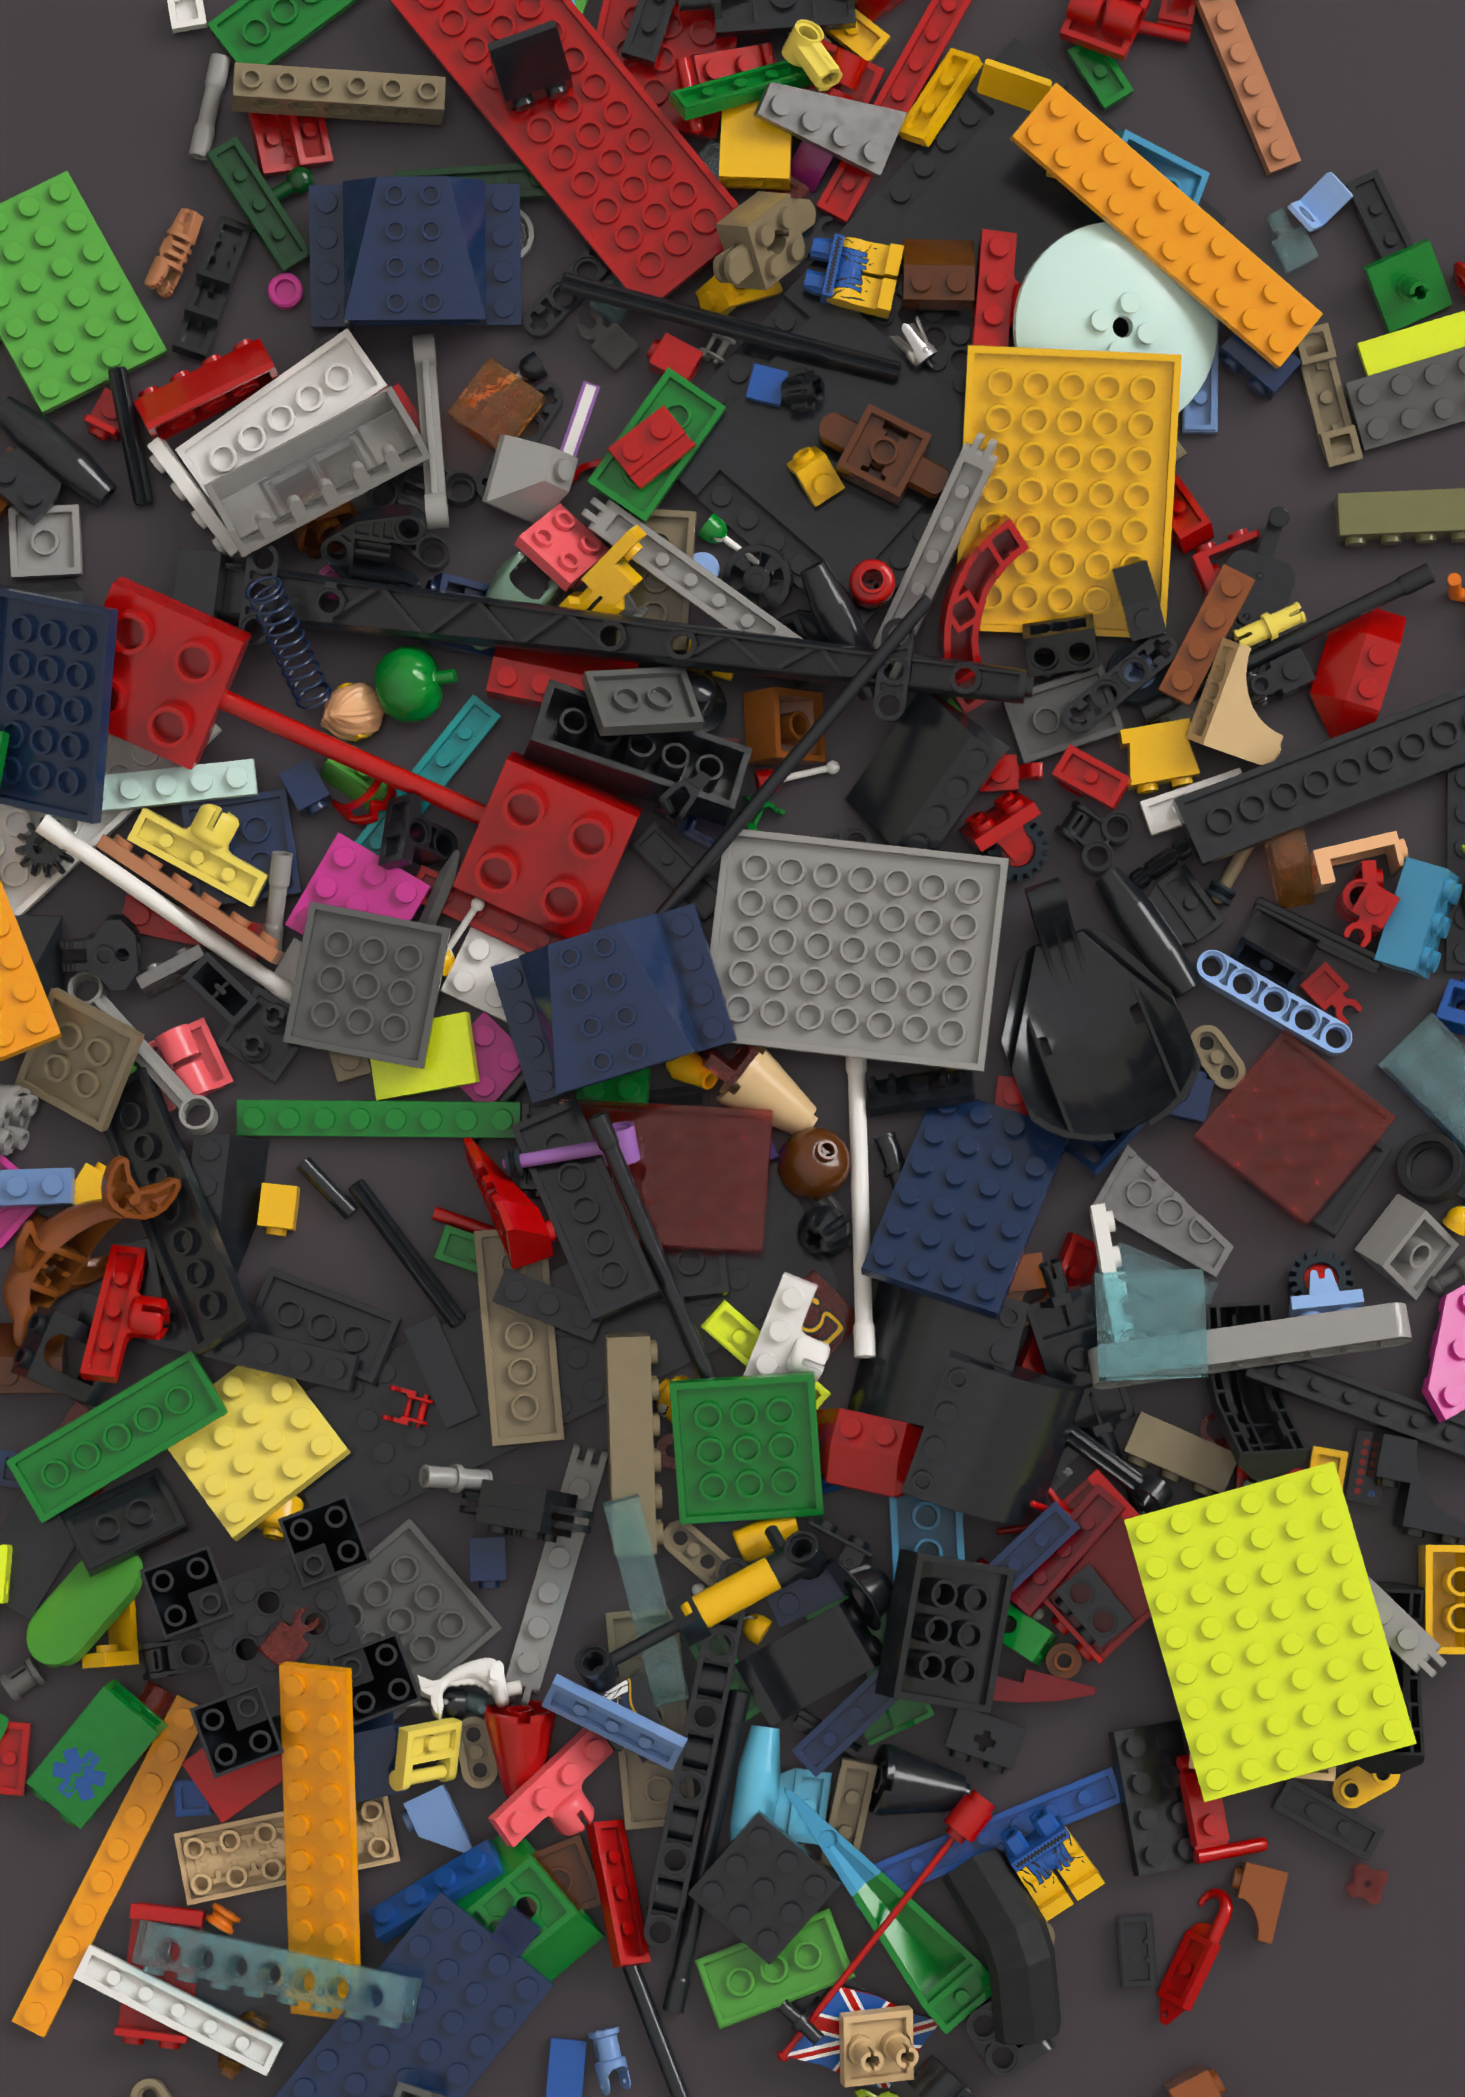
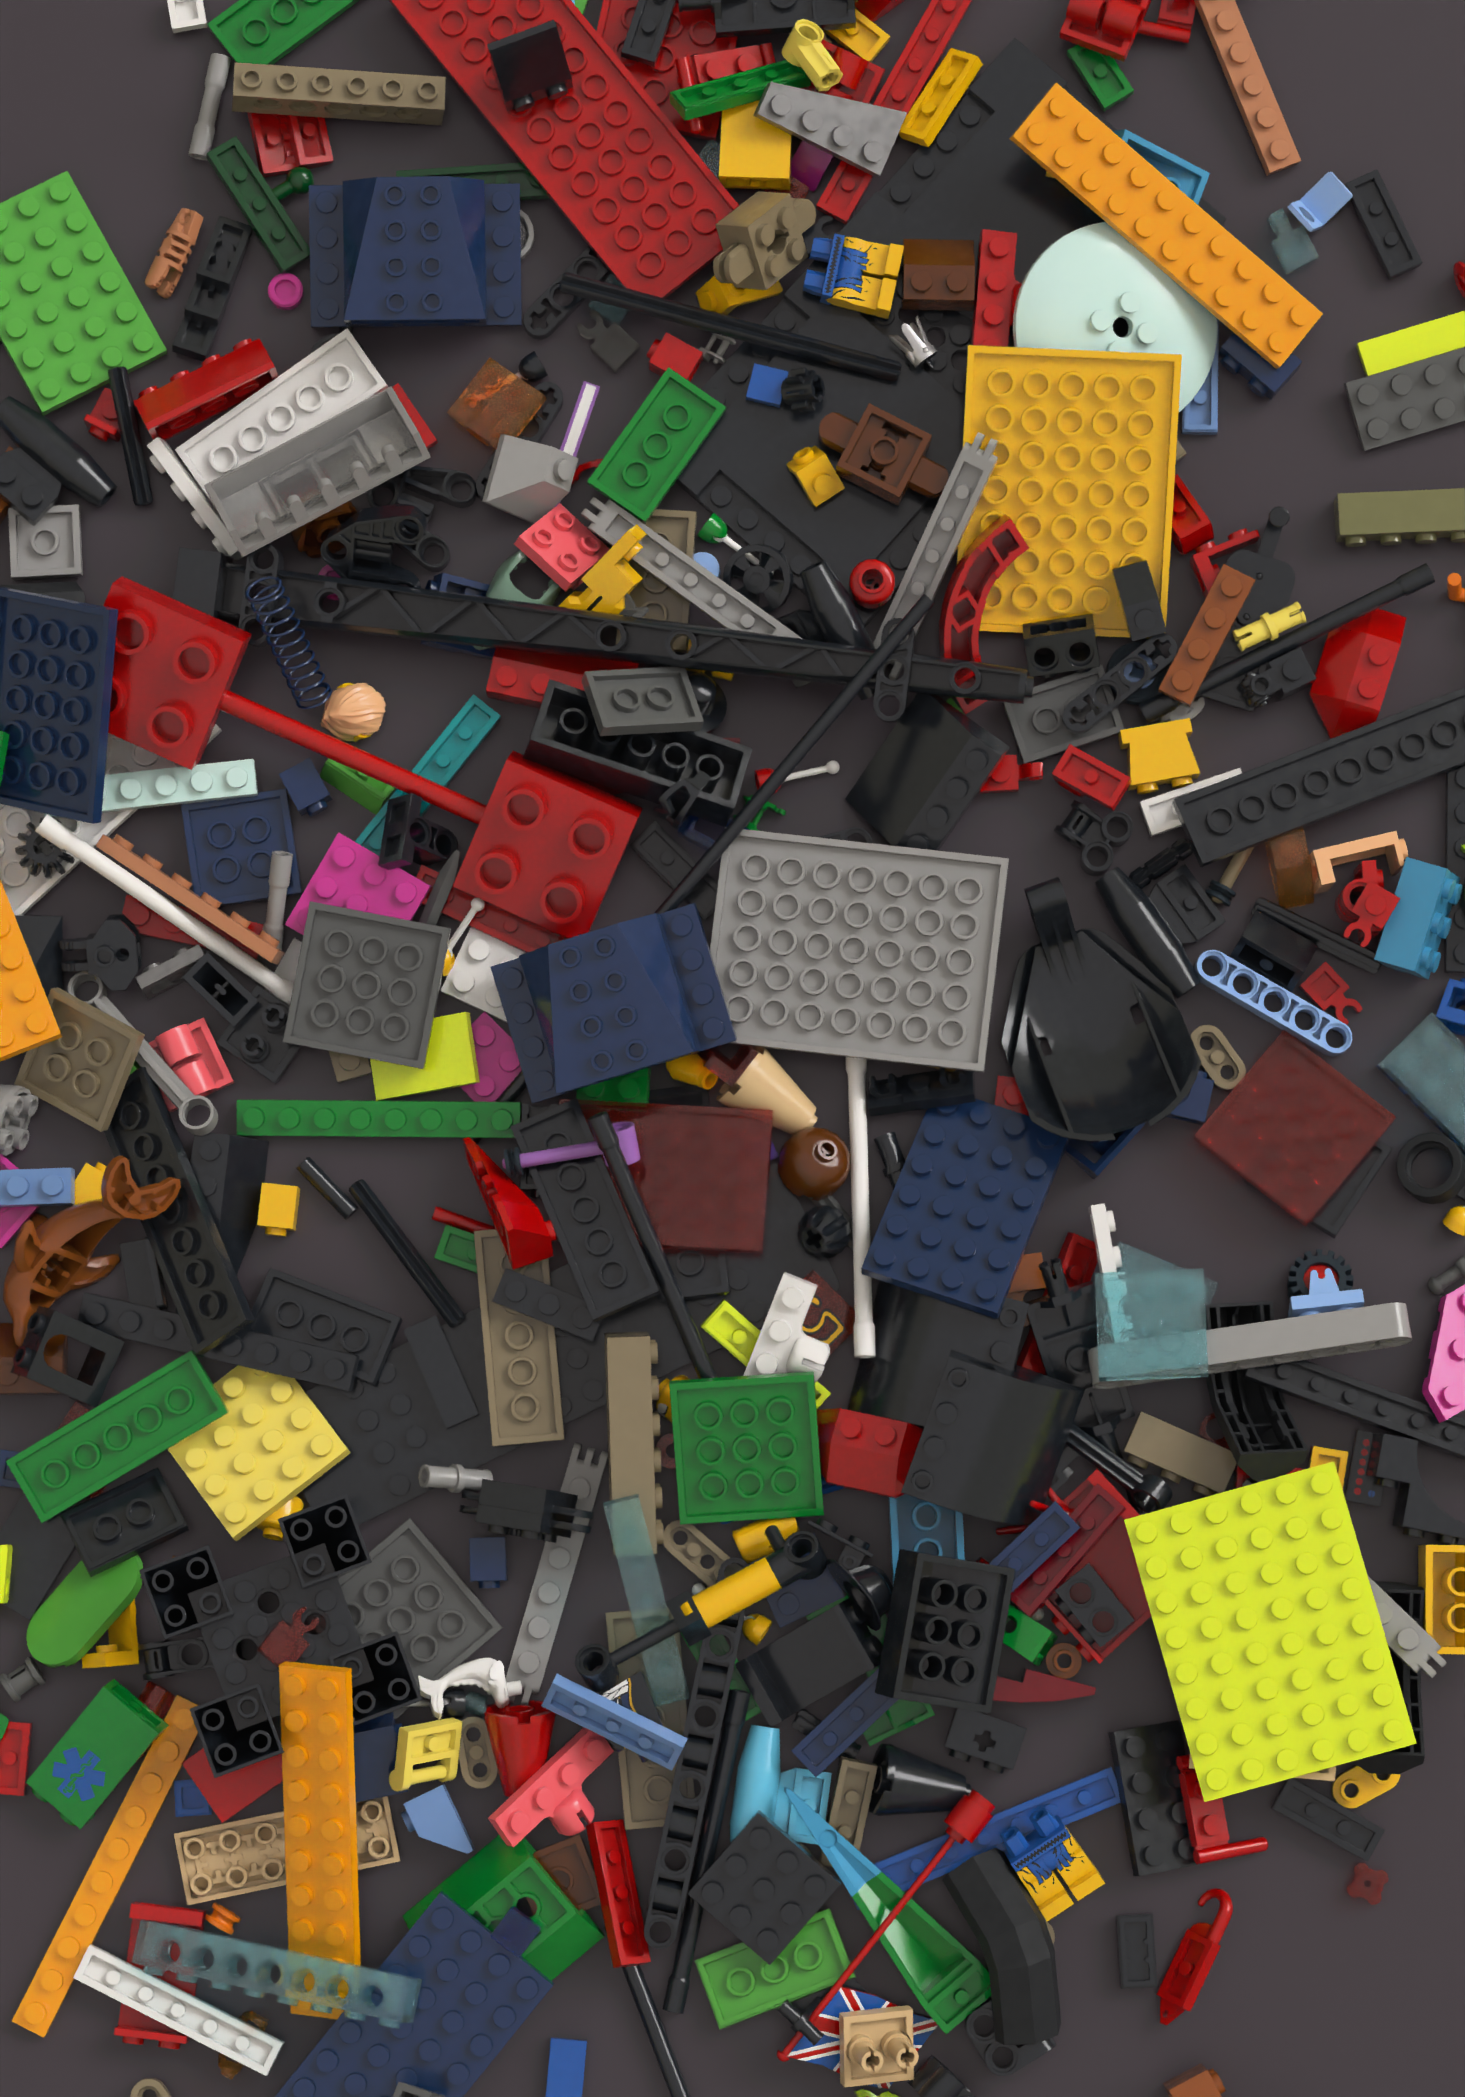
(122, 1314): red plate -> none
(201, 850): light yellow plate -> none
(374, 805): red helmet -> none
(410, 684): green piece -> none
(411, 1395): red piece -> none
(430, 430): light grey piece -> none
(454, 1878): blue plate -> none
(609, 2058): medium blue piece -> none
(651, 447): red plate -> none
(778, 720): dark orange slope -> none
(1009, 833): red plate -> none
(1012, 85): yellow slope -> none
(1161, 1215): flat silver wing -> none
(1225, 713): tan arch -> none
(1263, 1892): dark orange arch -> none
(1326, 397): dark tan slope -> none
(1406, 1246): light grey slope -> none
(1407, 285): green tile -> none

